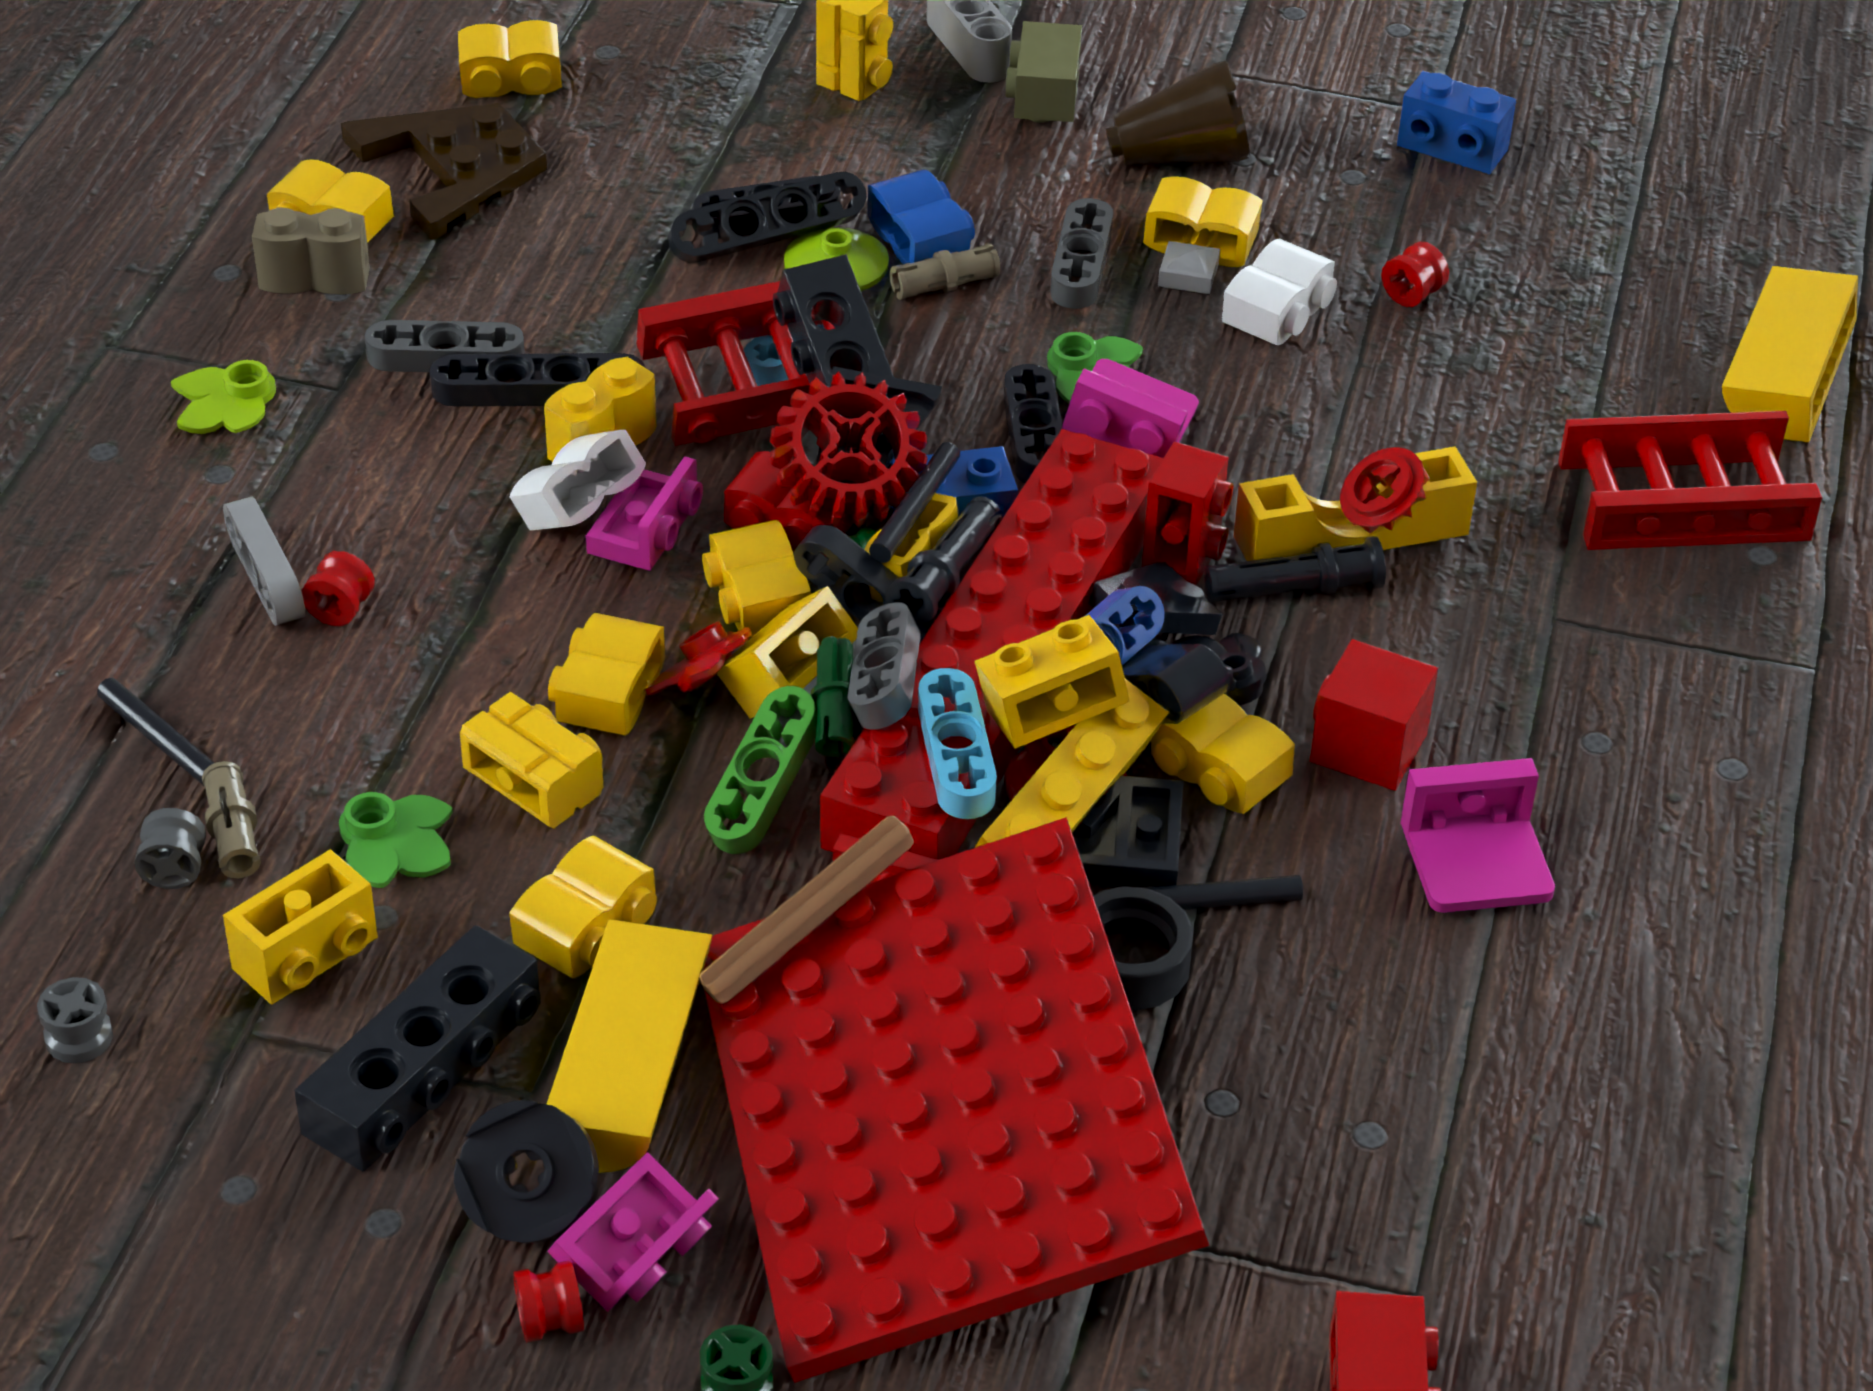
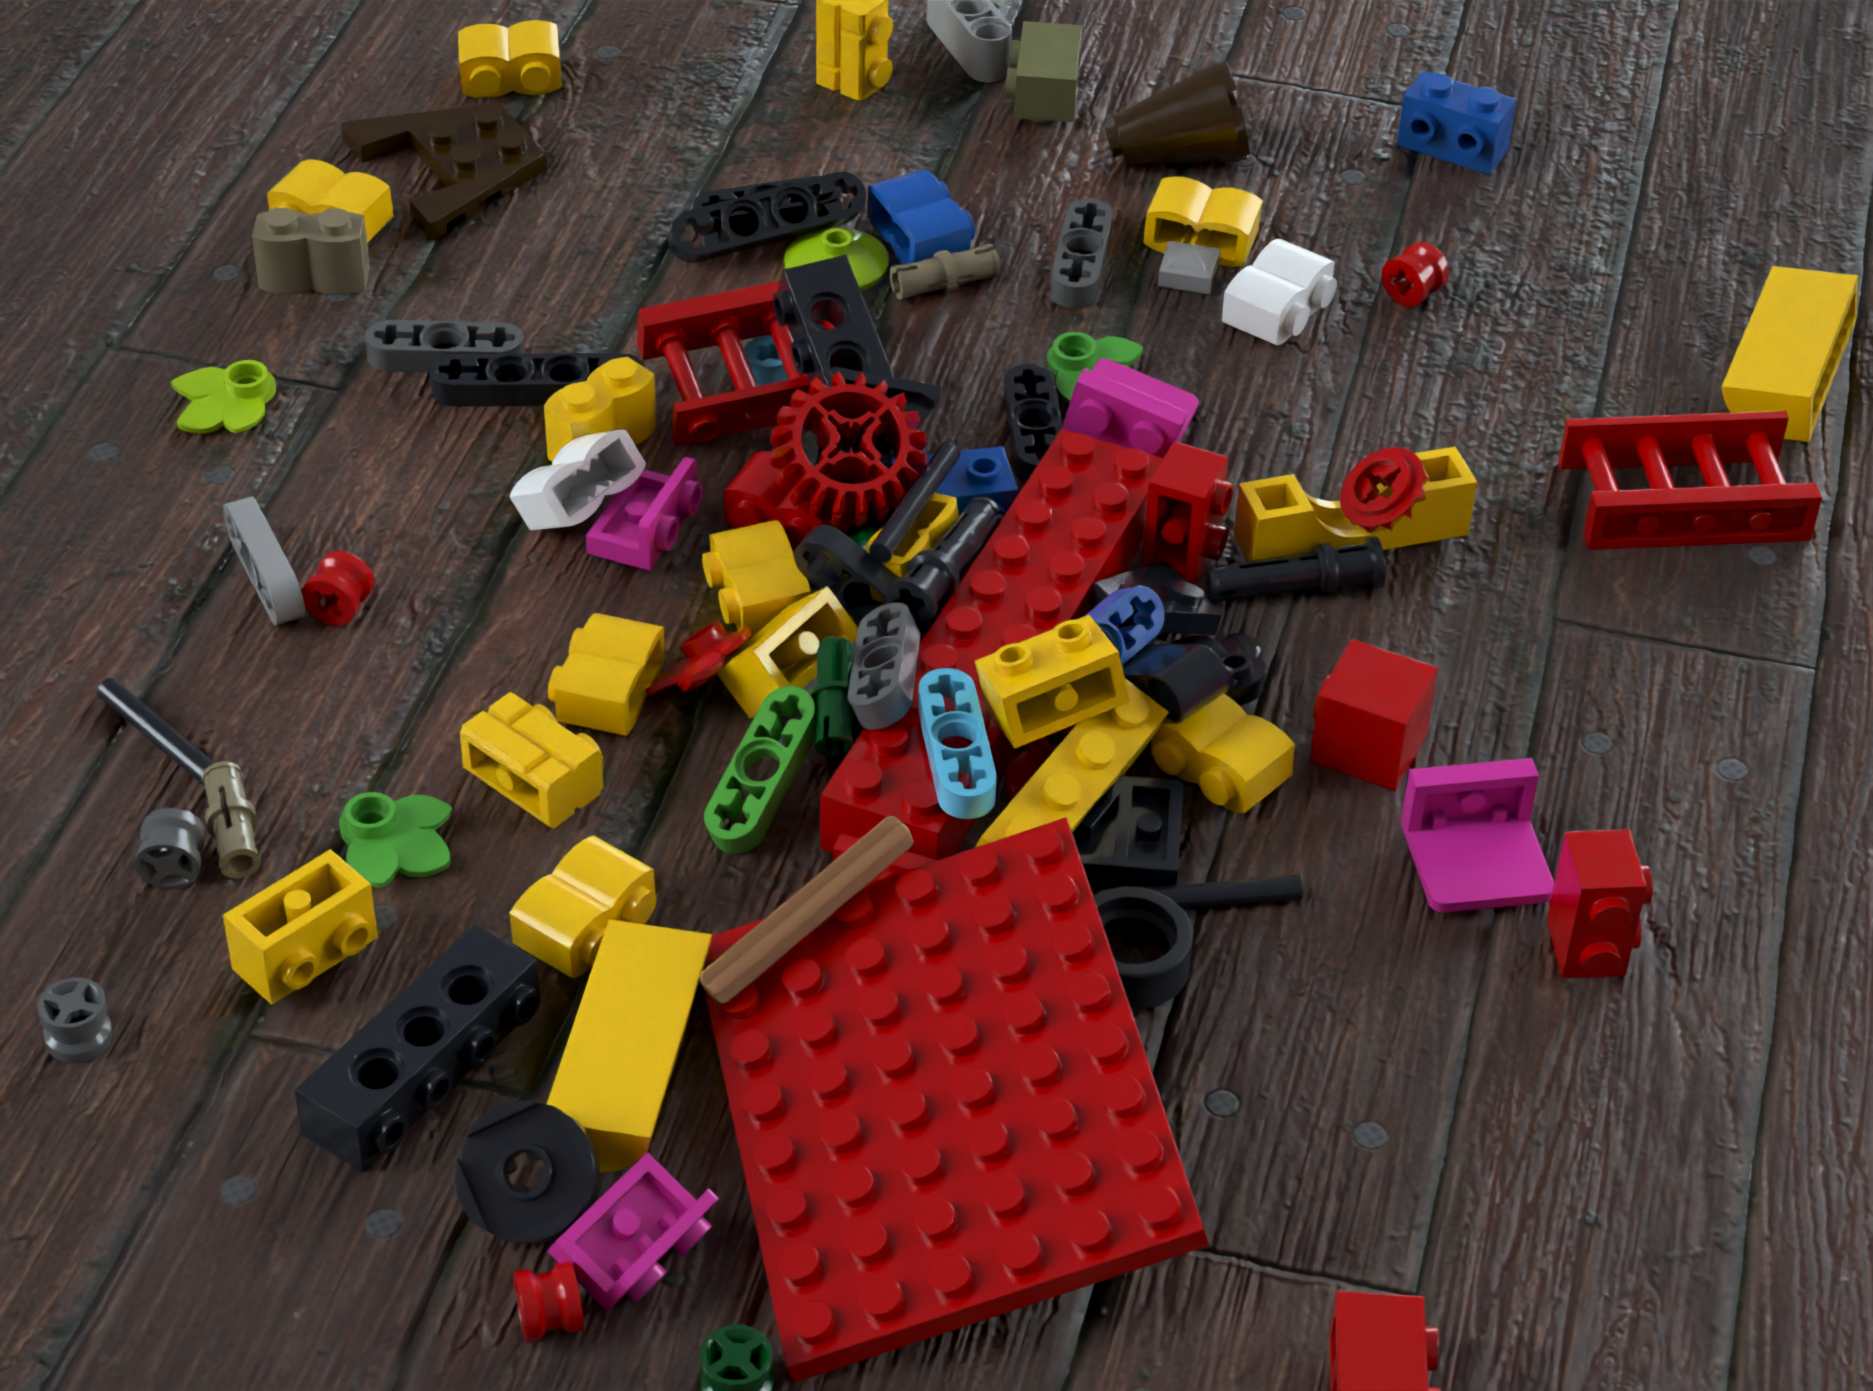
(1598, 903): none -> red brick

